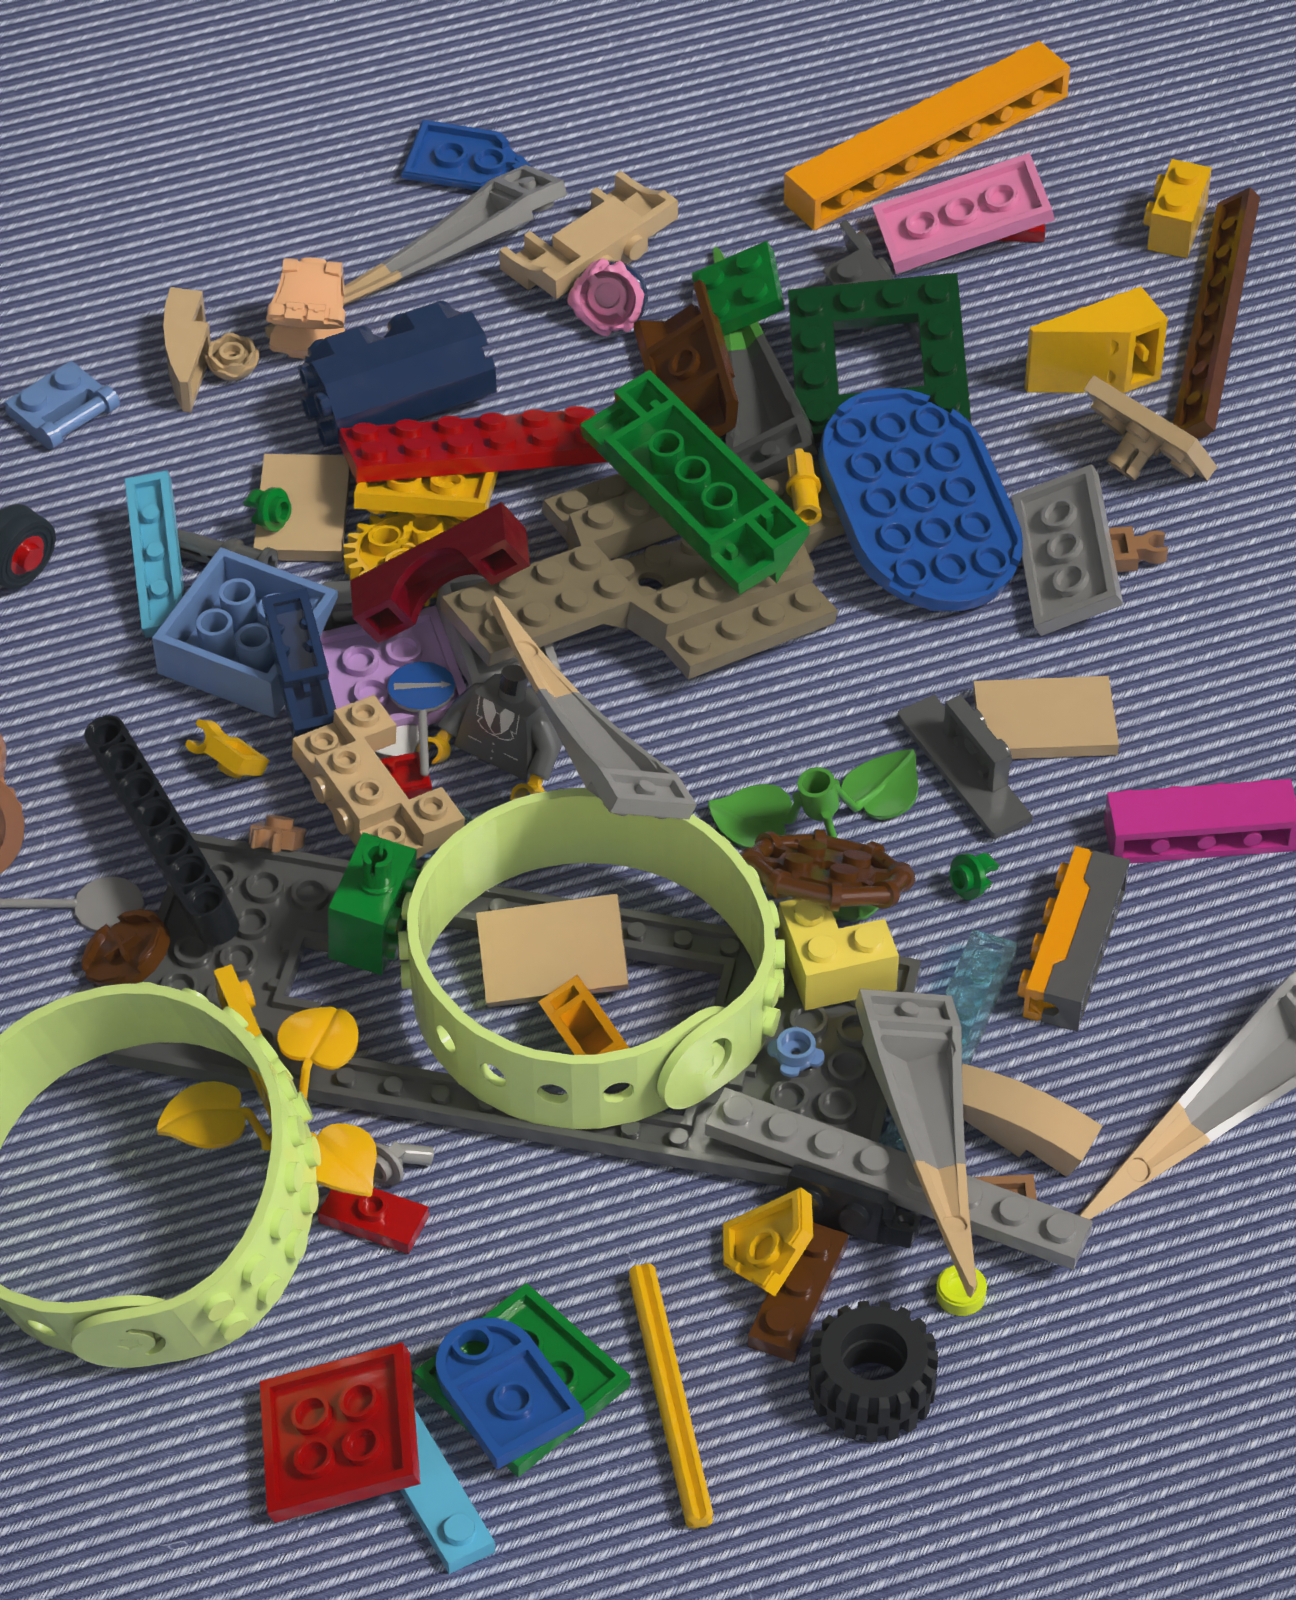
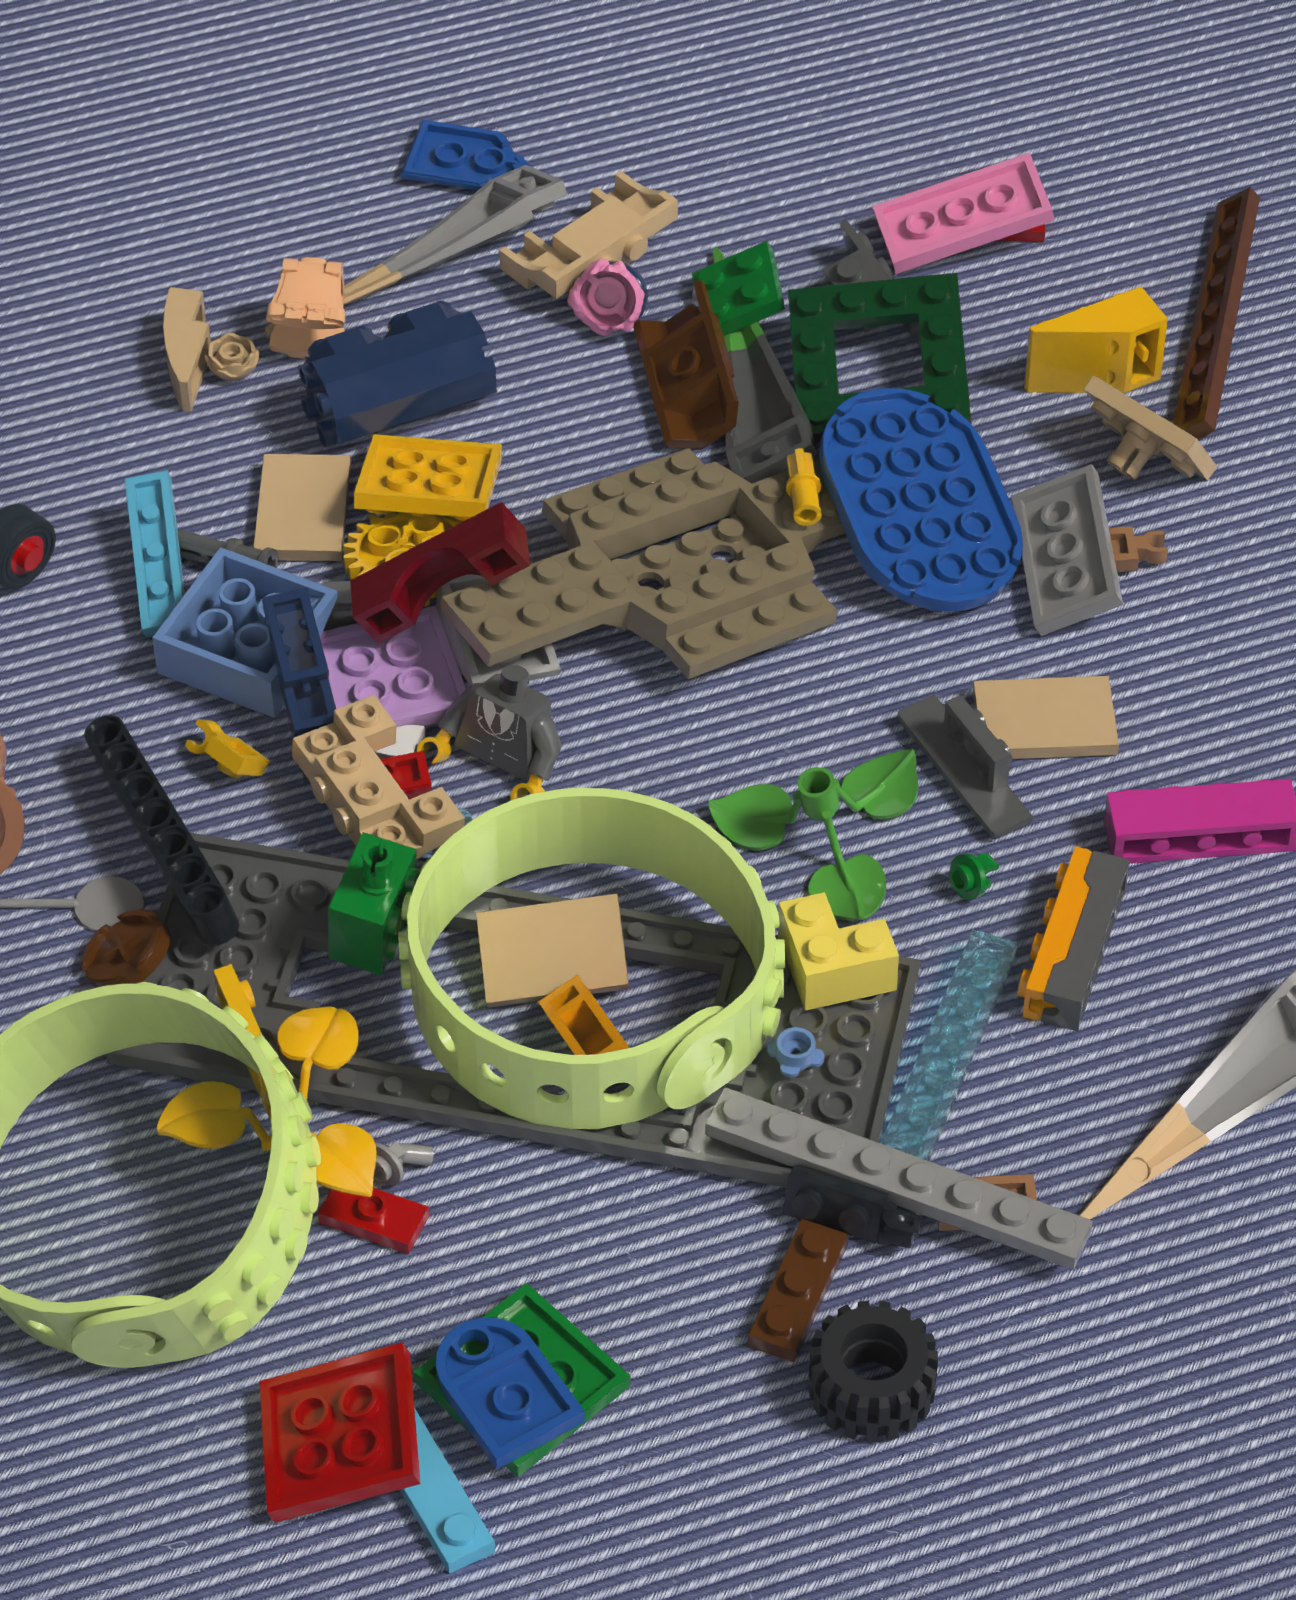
(60, 404): medium blue plate -> none
(272, 508): green plate -> none
(276, 834): medium nougat plate -> none
(421, 689): blue piece -> none
(467, 445): red plate -> none
(603, 755): light grey plate -> none
(670, 1396): yellow axle -> none
(696, 483): green slope -> none
(769, 1240): yellow plate -> none
(828, 870): reddish brown plate -> none
(918, 1064): light grey plate -> none
(925, 135): light orange brick -> none
(952, 1294): neon yellow tile -> none
(1026, 1119): tan slope -> none
(1178, 208): yellow brick -> none

